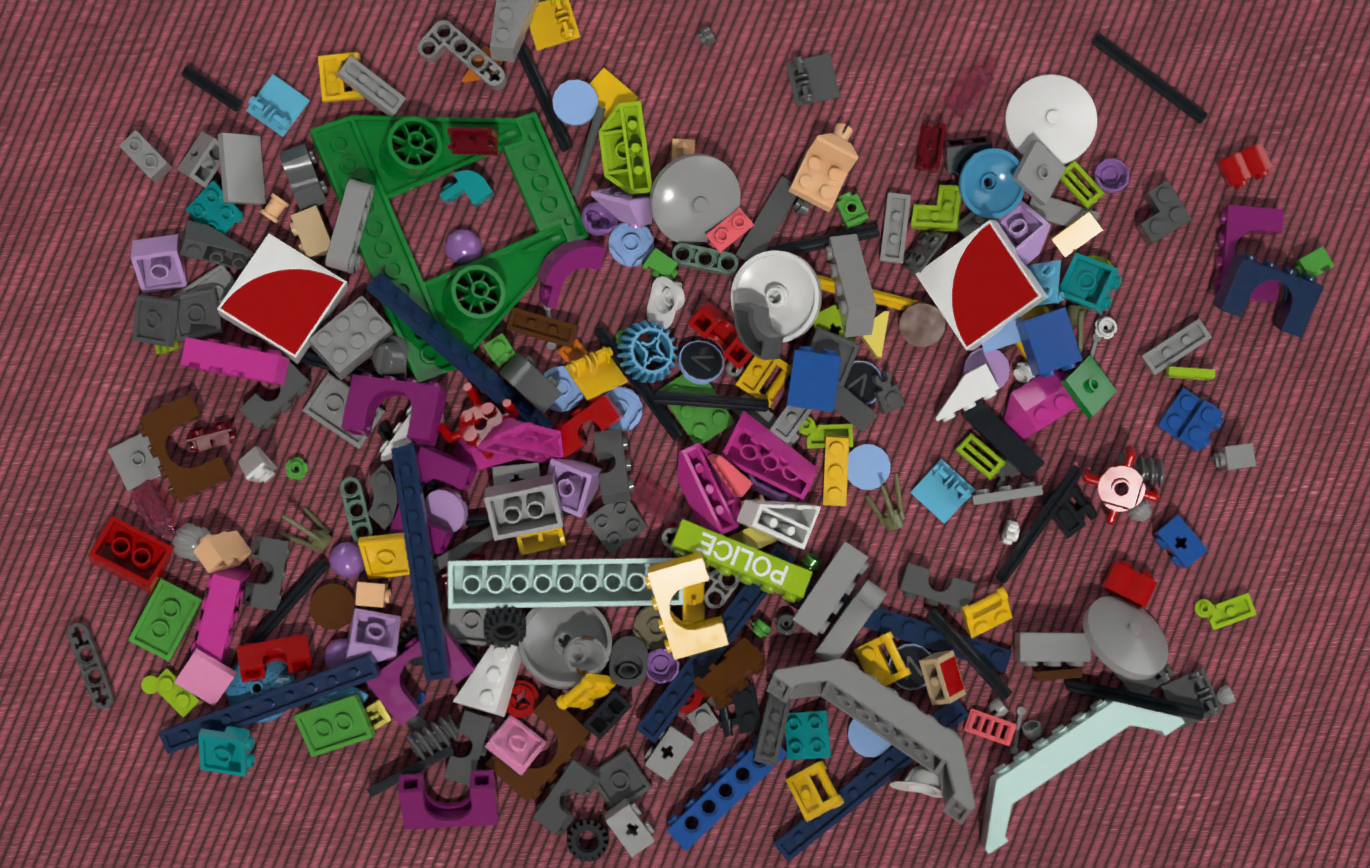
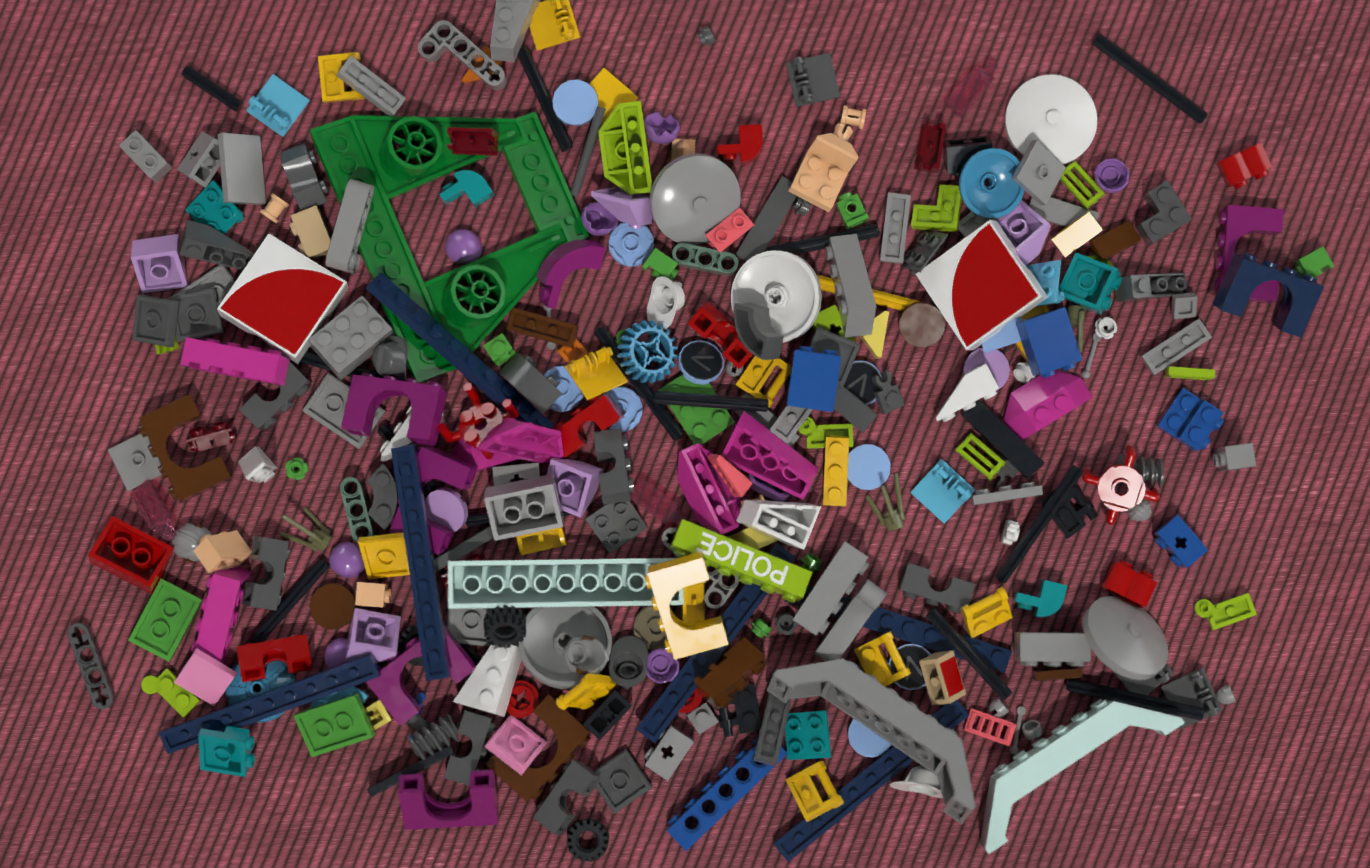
(635, 839): light grey brick -> none
(661, 129): none -> medium lavender hair
(748, 148): none -> red brick
(854, 113): none -> light nougat bush
(1047, 602): none -> teal brick
(1088, 386): green plate -> none
(1115, 241): none -> reddish brown tile
(1151, 287): none -> dark grey slope
(1184, 305): none -> light grey plate

